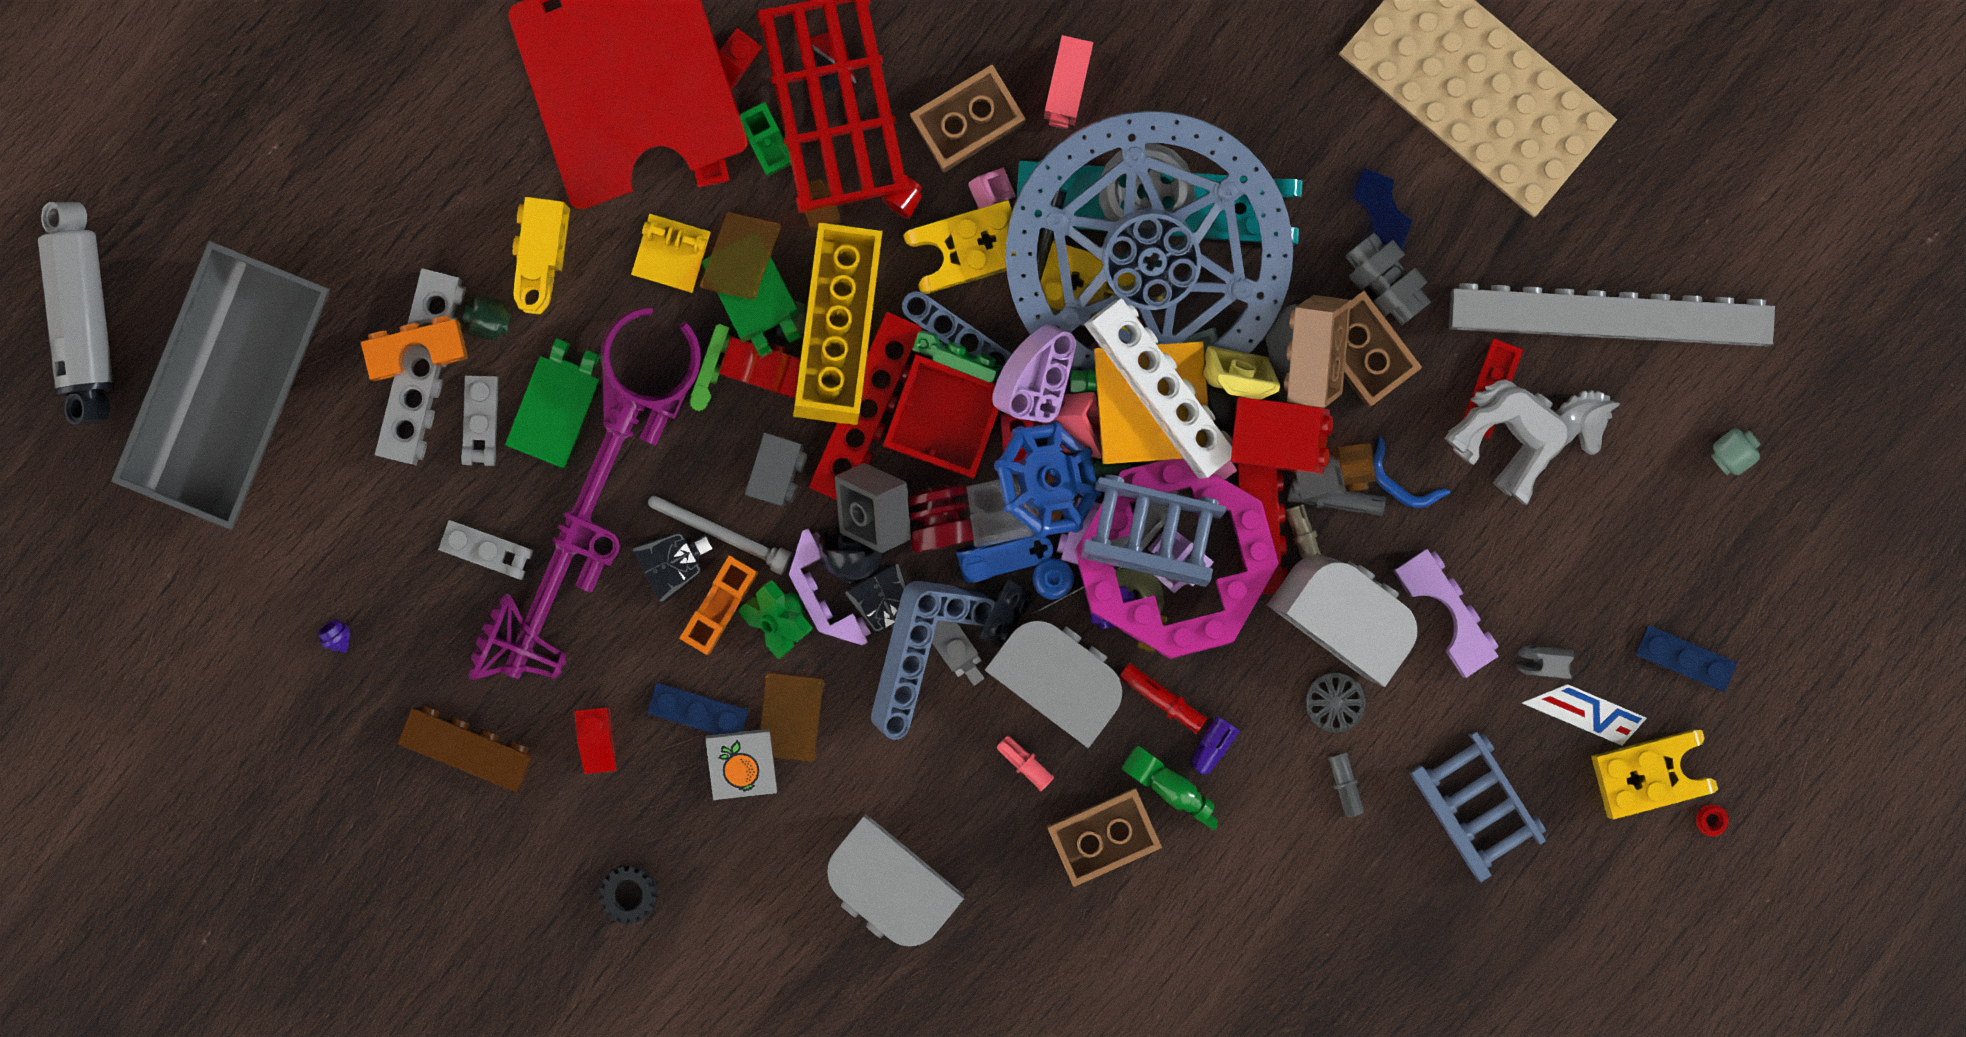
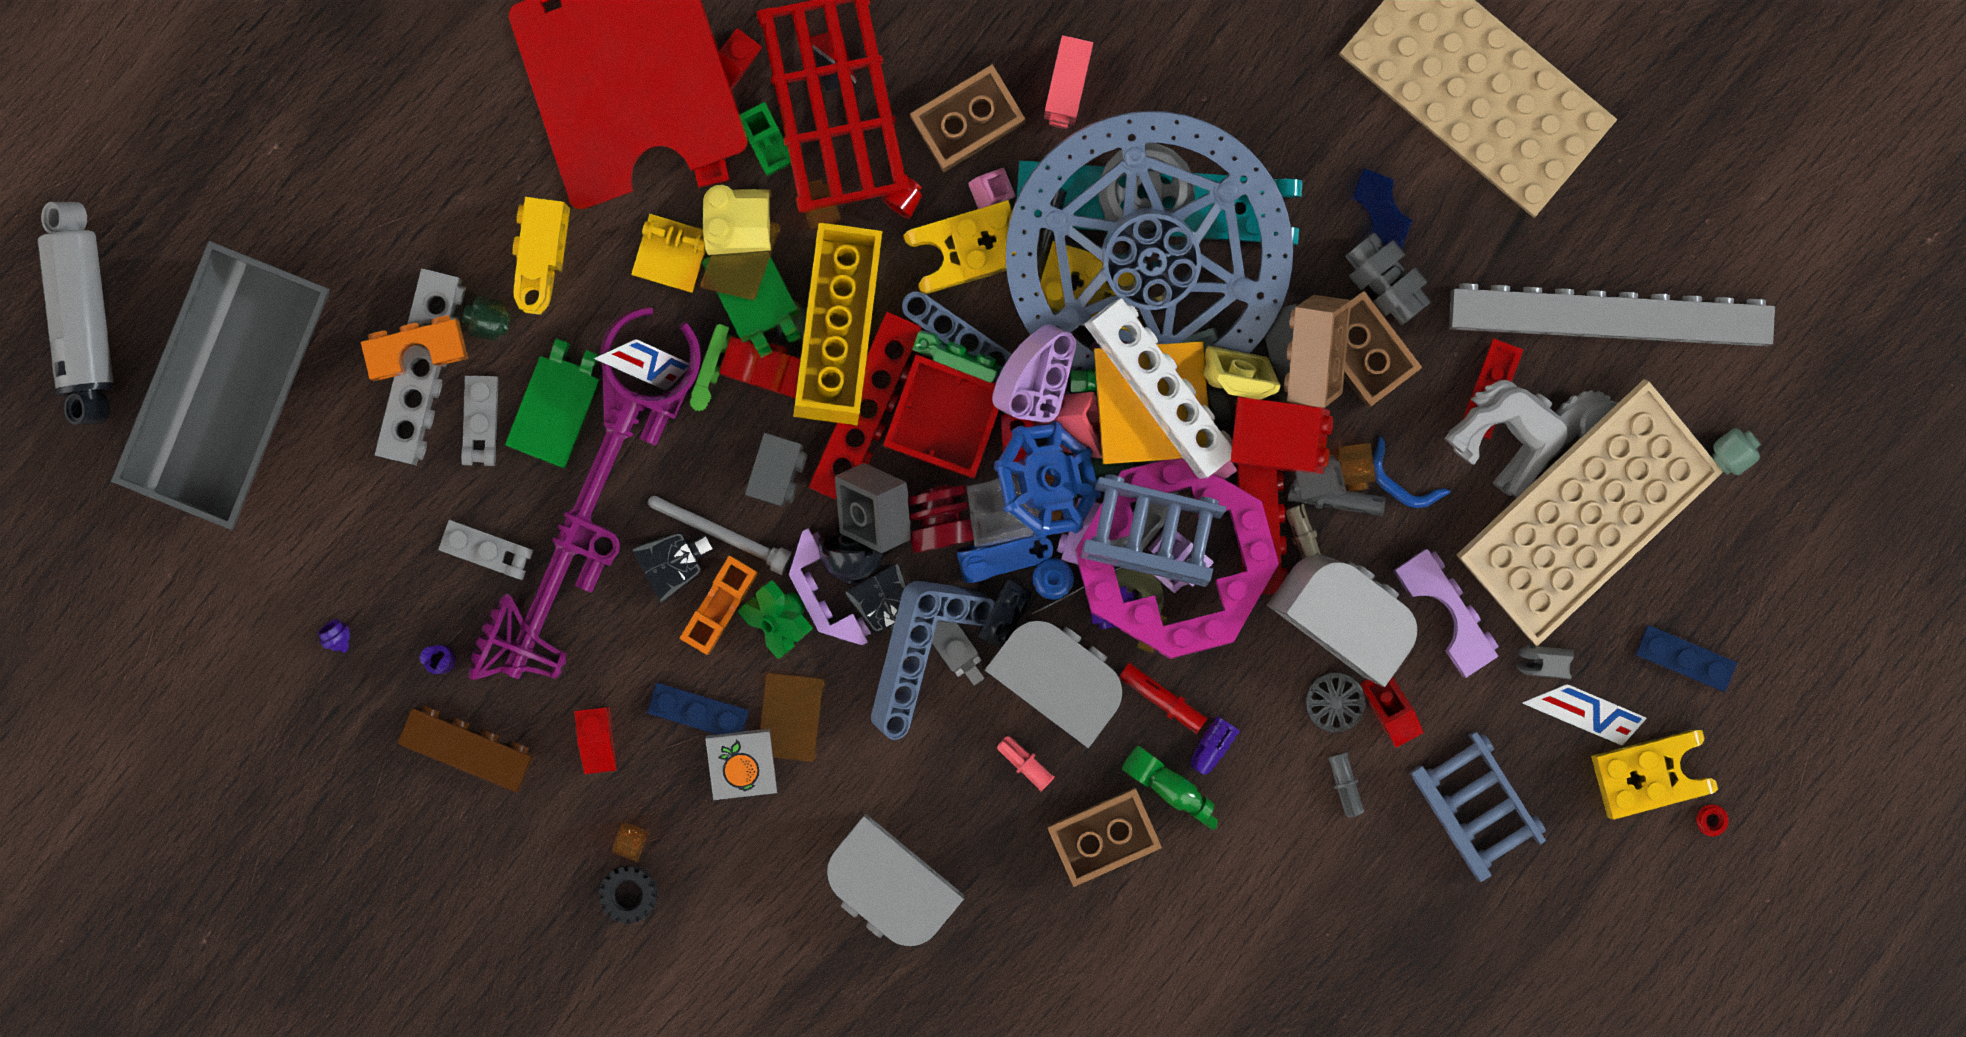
(444, 665): none -> dark purple hinge
(630, 841): none -> clear orange leg
(646, 363): none -> white sticker
(736, 220): none -> light yellow slope
(1393, 711): none -> red slope
(1590, 512): none -> tan plate

